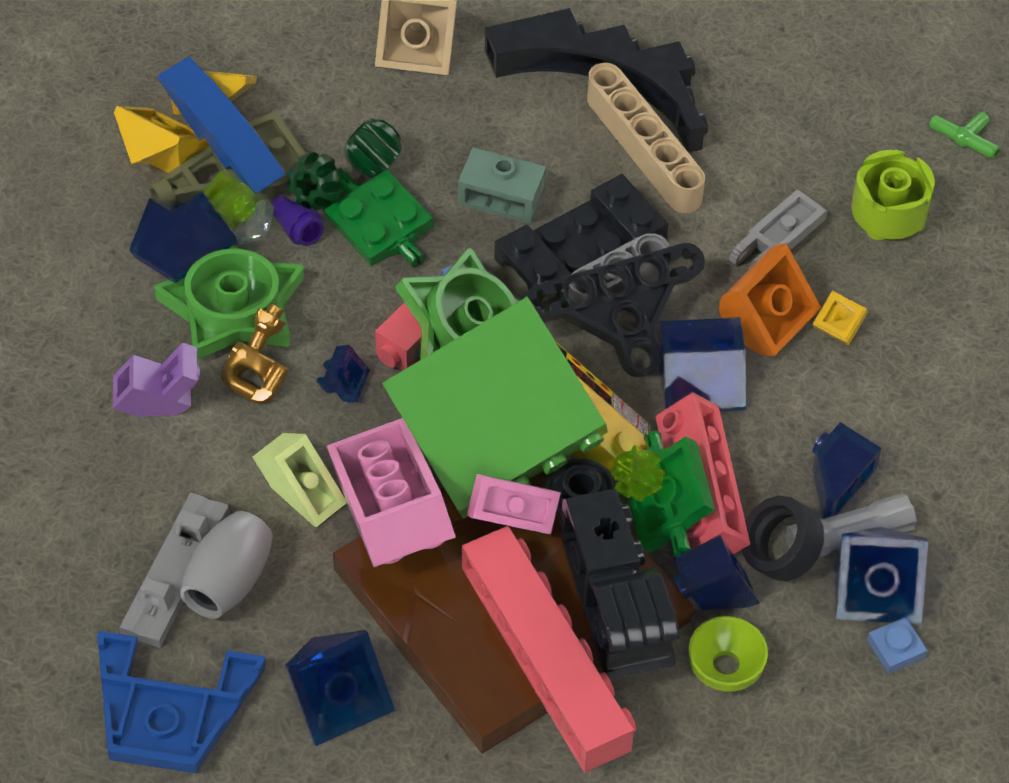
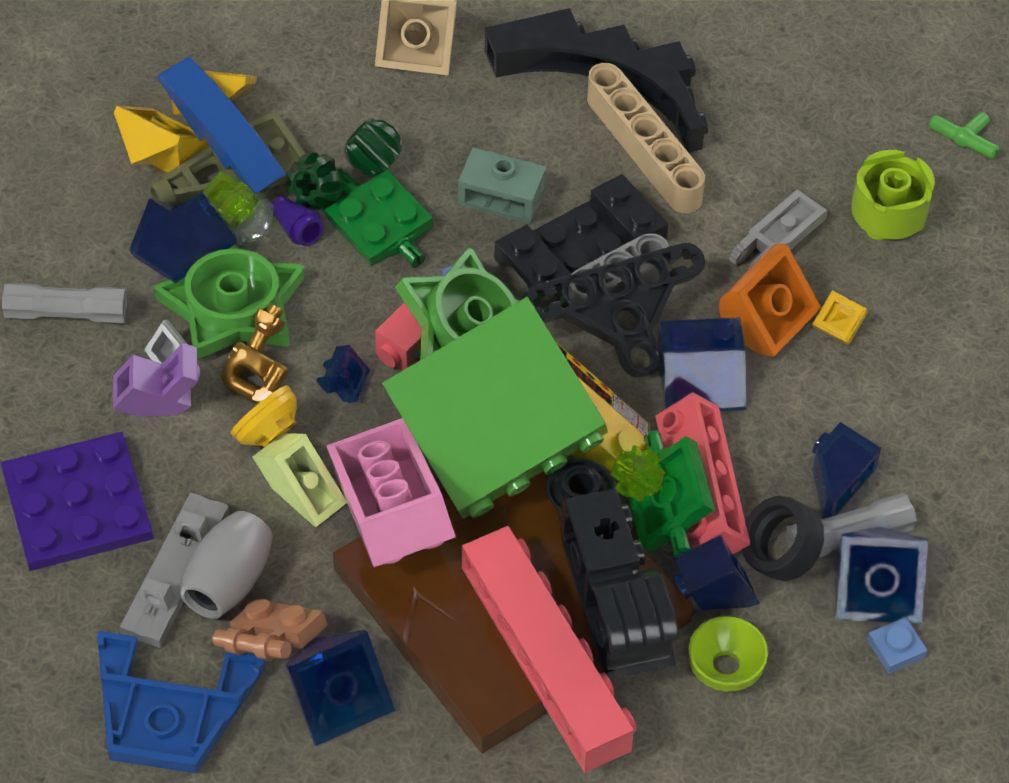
(35, 301): none -> light grey axle
(76, 501): none -> dark purple plate
(163, 342): none -> light grey slope
(267, 419): none -> yellow piece
(270, 630): none -> nougat plate
(513, 504): bright pink plate -> none

